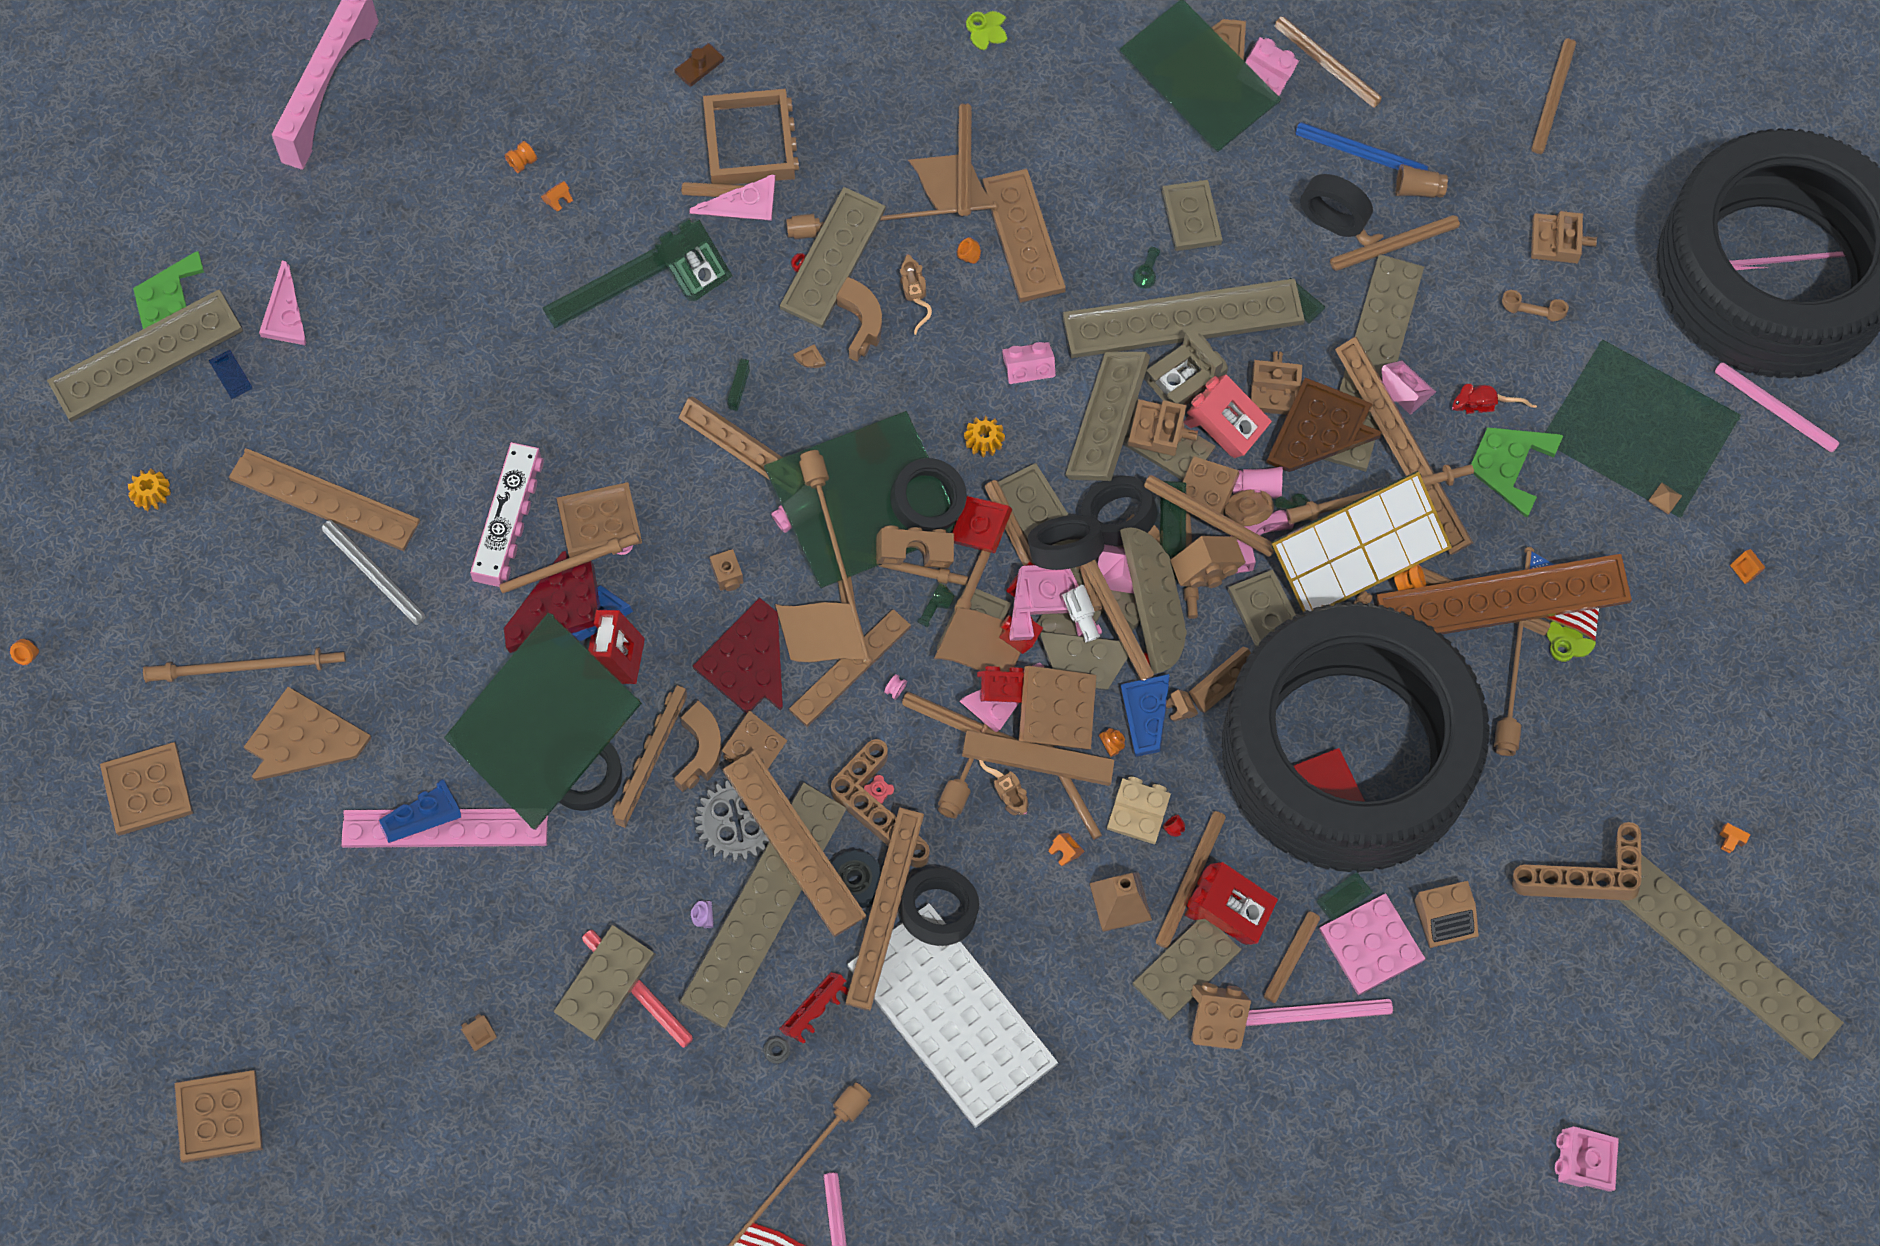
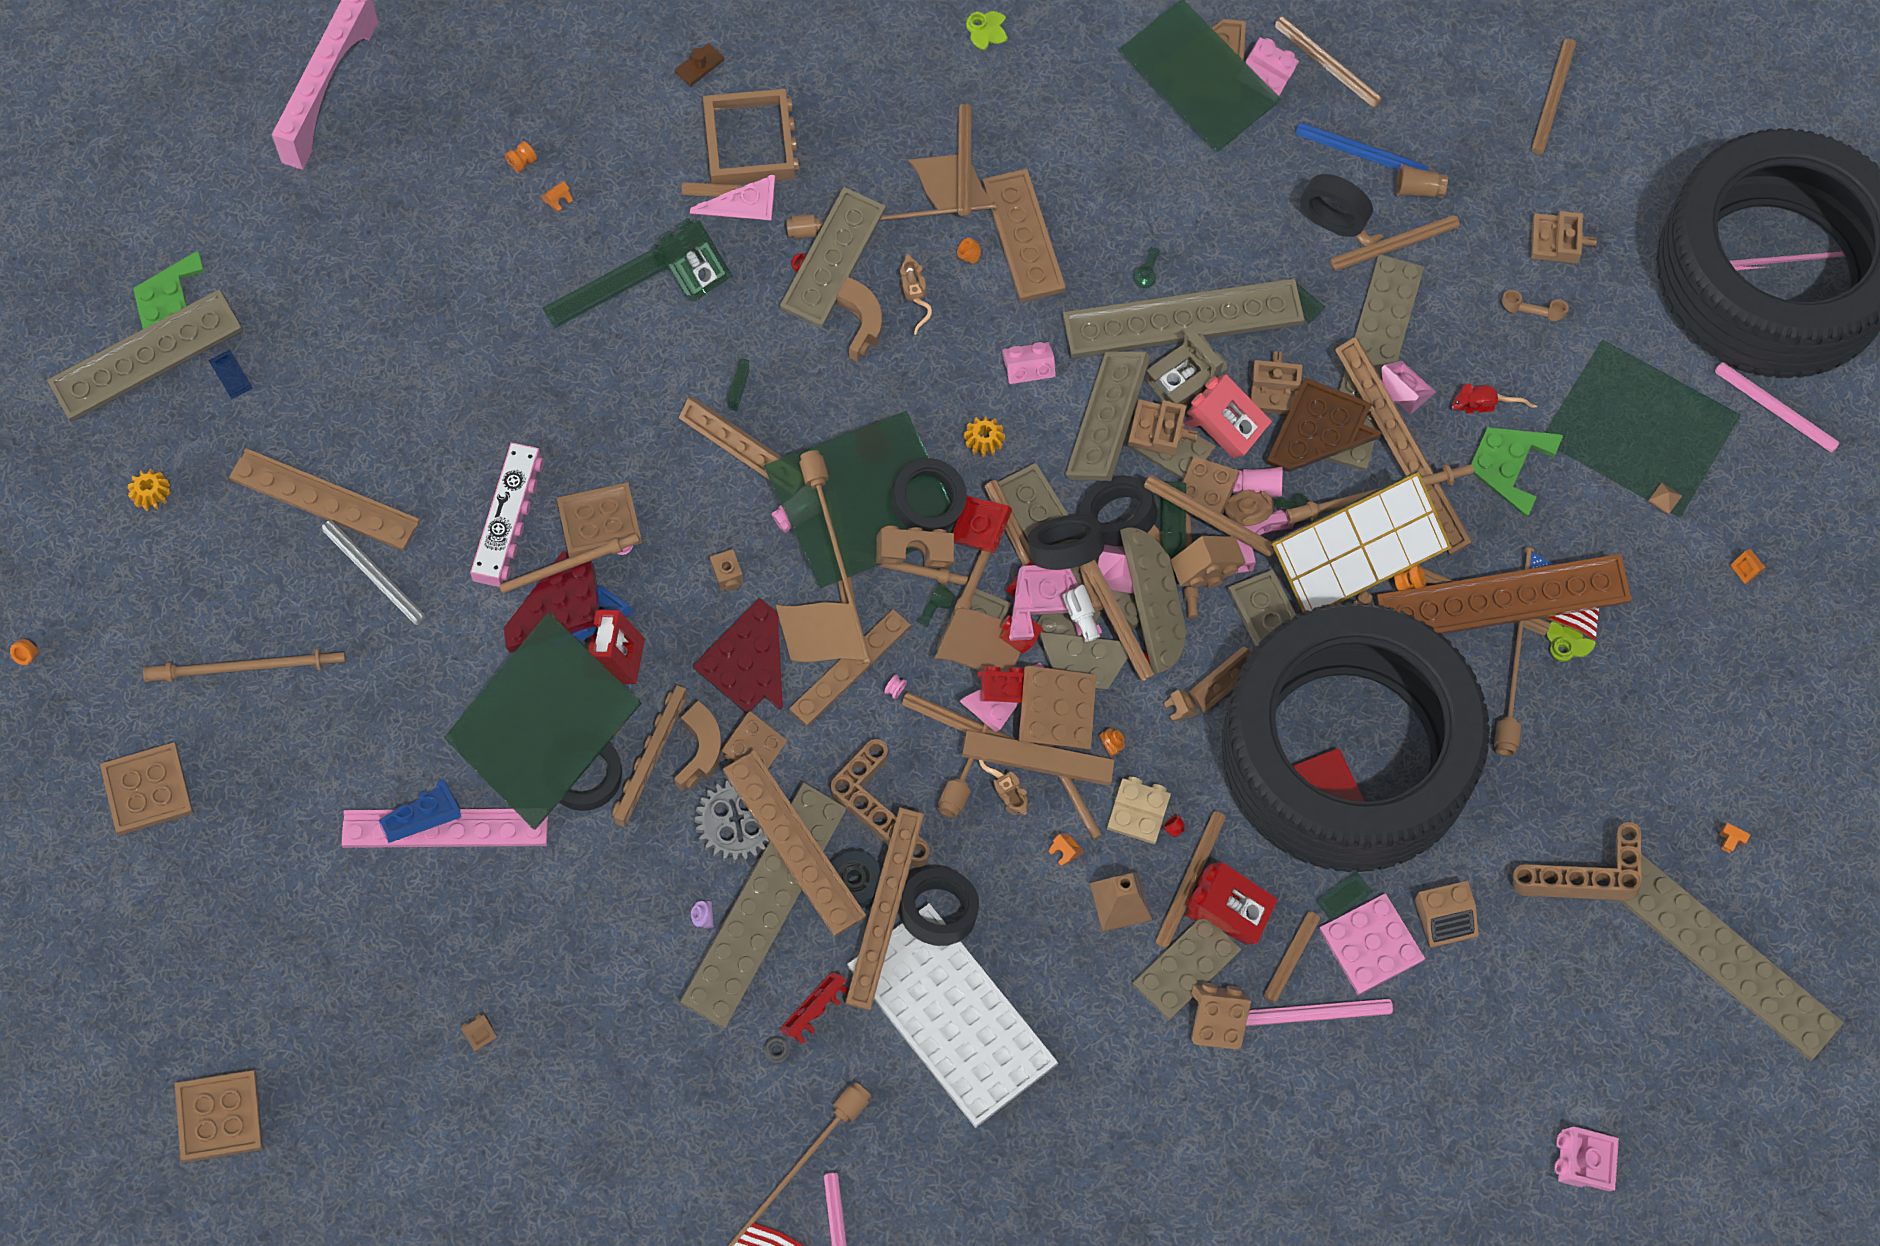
(282, 315): bright pink wing -> none
(302, 737): medium nougat wing -> none
(604, 983): dark tan plate -> none
(649, 1001): coral axle -> none
(810, 357): medium nougat tile -> none
(879, 783): coral plate -> none
(1145, 712): blue wing -> none
(1192, 215): dark tan plate -> none

